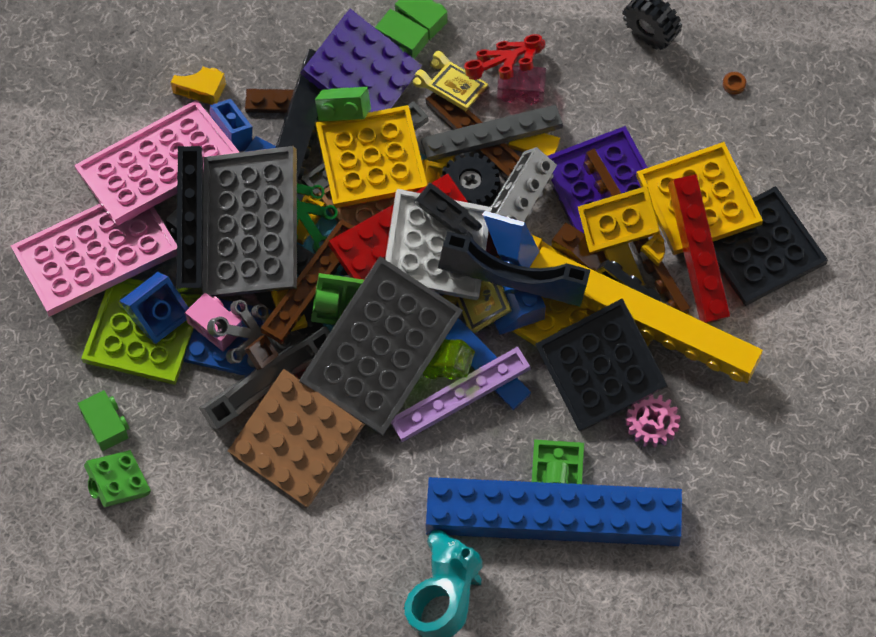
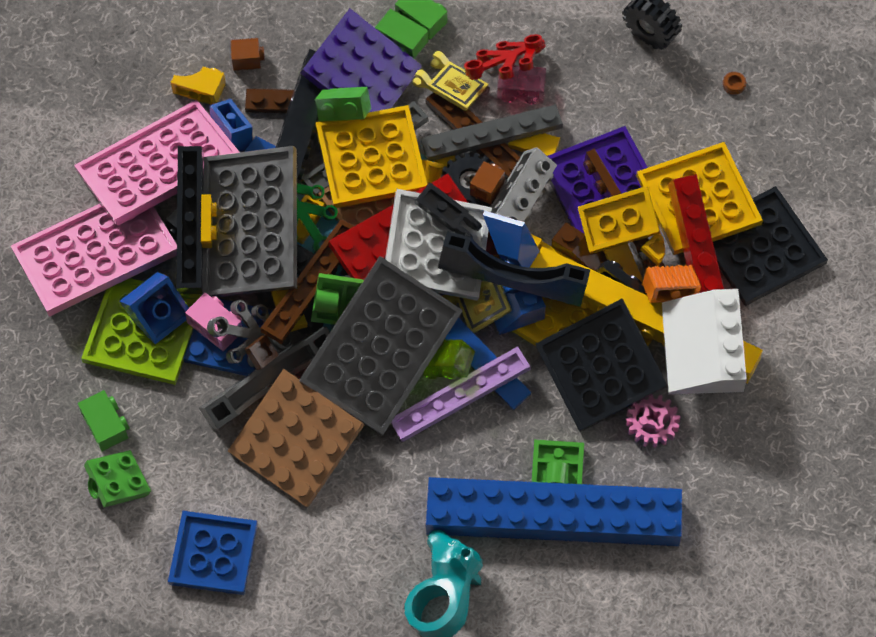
(208, 210): none -> yellow plate
(213, 552): none -> blue plate
(246, 54): none -> dark orange brick
(487, 182): none -> dark orange brick
(670, 283): none -> orange brick
(704, 343): none -> white slope

